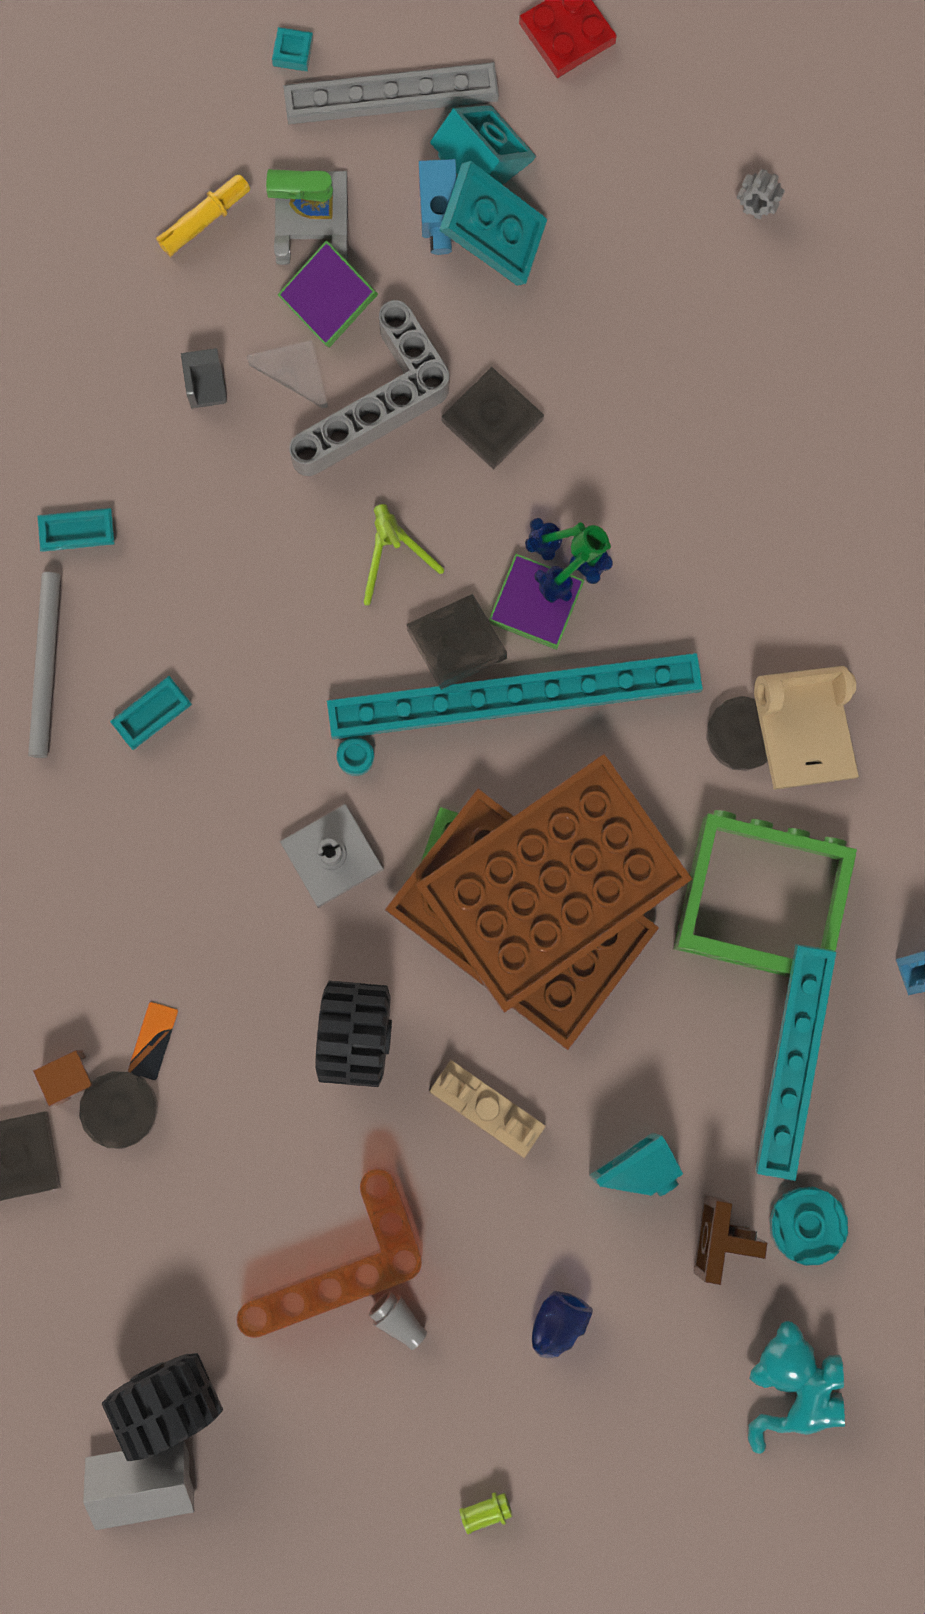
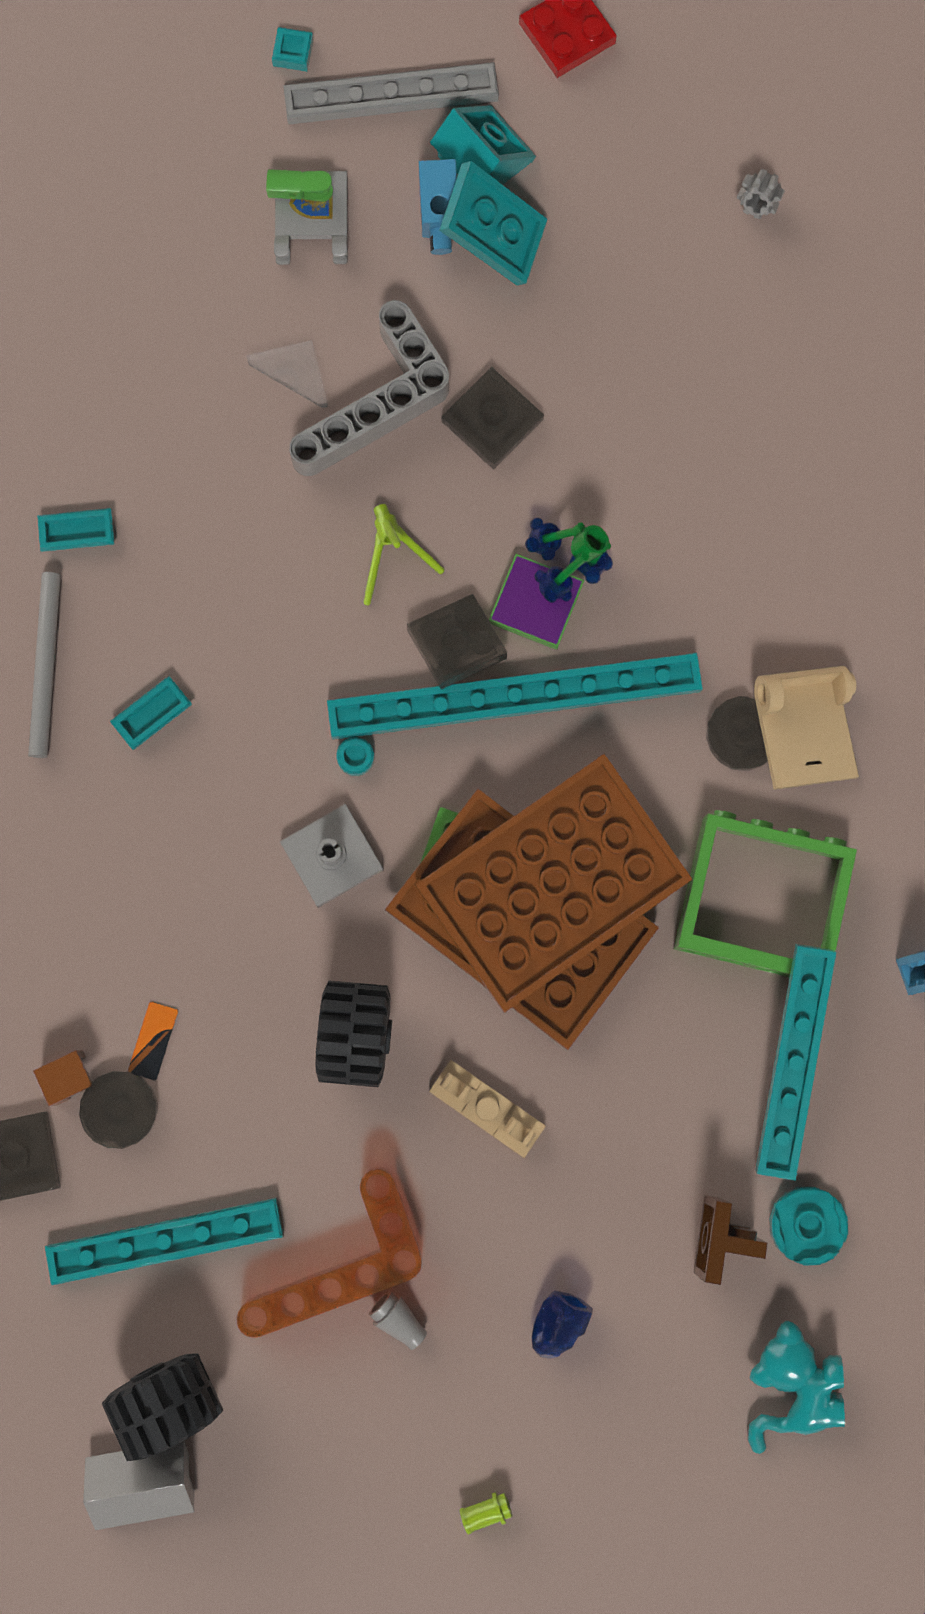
(163, 1241): none -> teal tile
(203, 215): yellow axle -> none
(203, 378): dark grey panel -> none
(328, 294): dark purple tile -> none
(641, 1169): teal slope -> none

